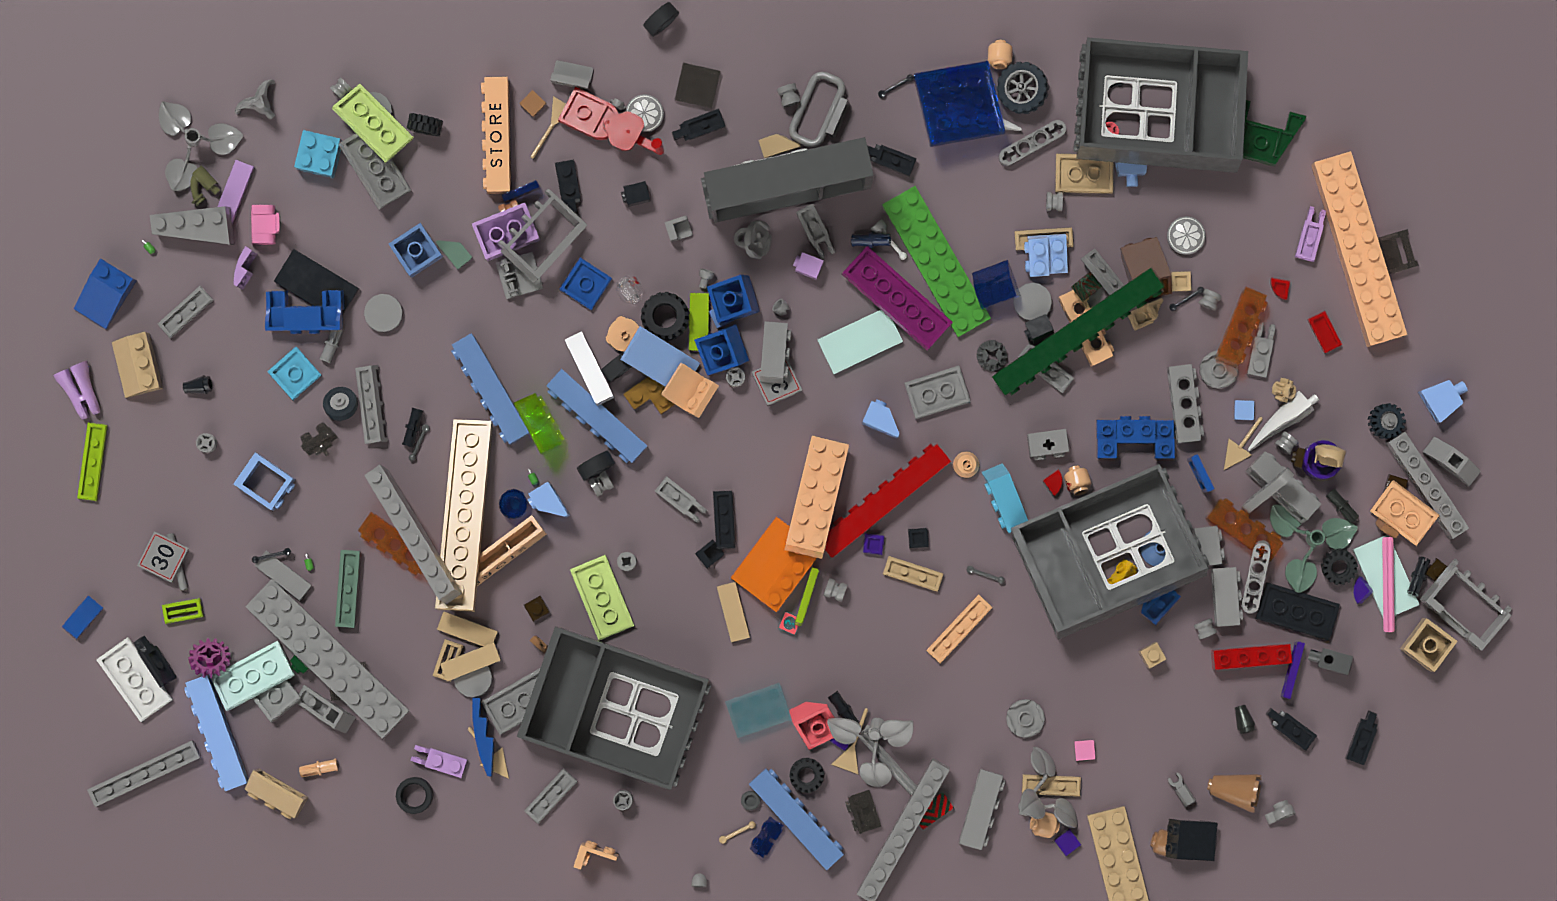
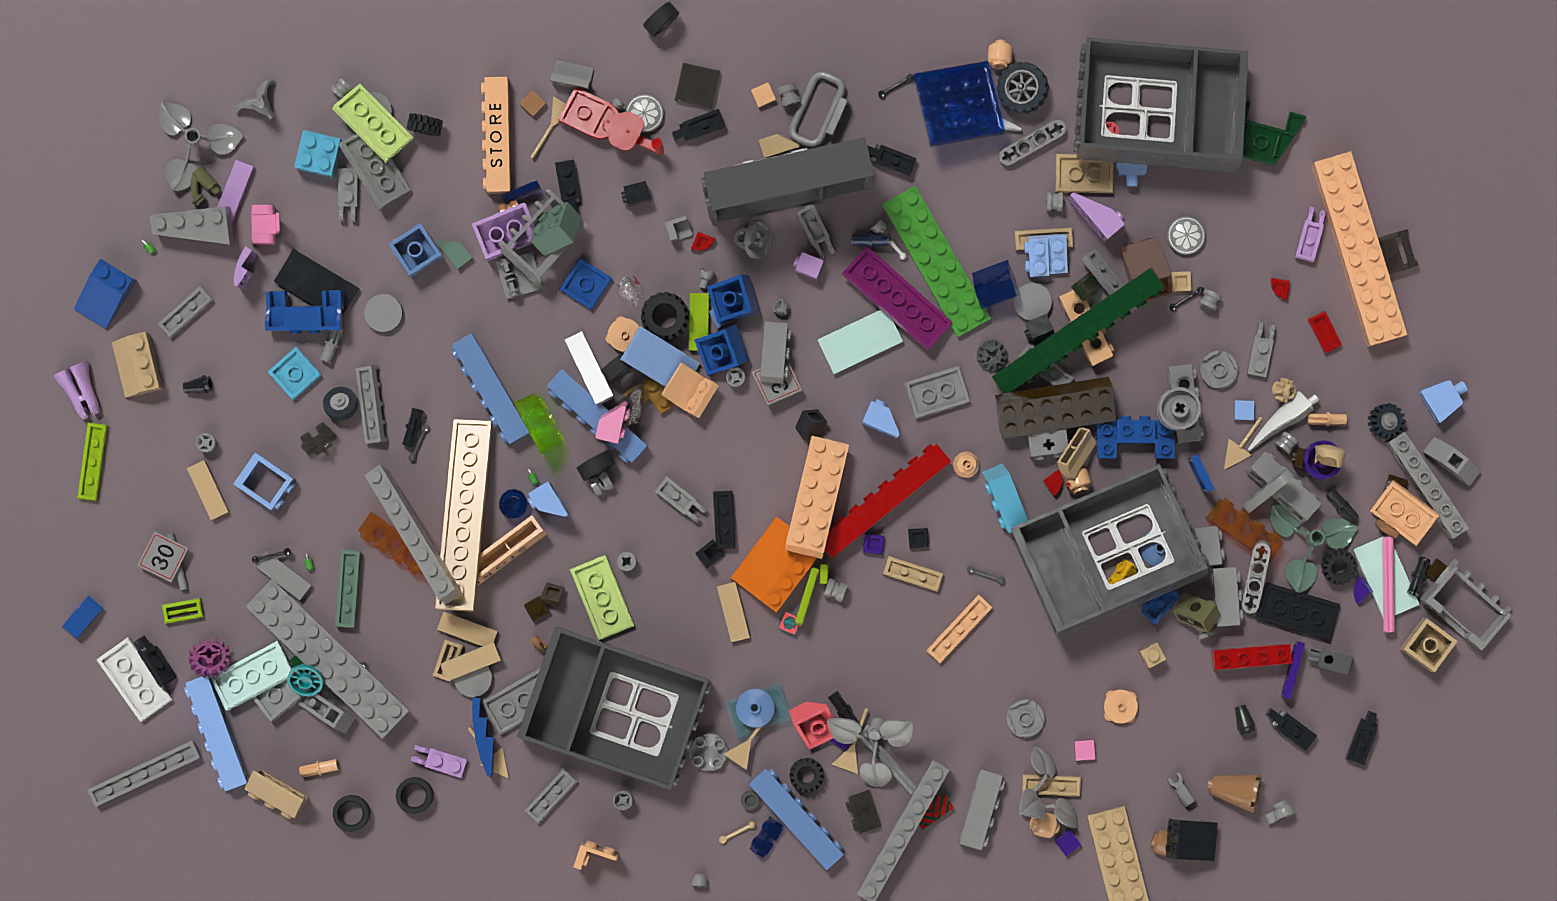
(208, 490): none -> tan tile
(305, 680): none -> teal wheel
(347, 192): none -> light grey hinge
(347, 827): none -> black tyre
(552, 594): none -> dark brown plate
(555, 228): none -> sand green brick
(611, 424): none -> bright pink slope
(635, 403): none -> clear smoke slope
(702, 242): none -> red tile
(708, 752): none -> light grey dish
(741, 752): none -> tan piece
(763, 95): none -> light nougat tile
(765, 708): none -> medium blue dish
(811, 424): none -> black panel
(823, 574): none -> lime tile
(1055, 407): none -> dark brown brick
(1076, 453): none -> tan piece
(1099, 217): none -> lavender slope
(1120, 706): none -> light nougat piece
(1145, 315): tan slope -> none
(1189, 406): none -> light grey wheel
(1196, 612): none -> olive brick
(1257, 302): clear orange brick -> none
(1327, 419): none -> light nougat axle

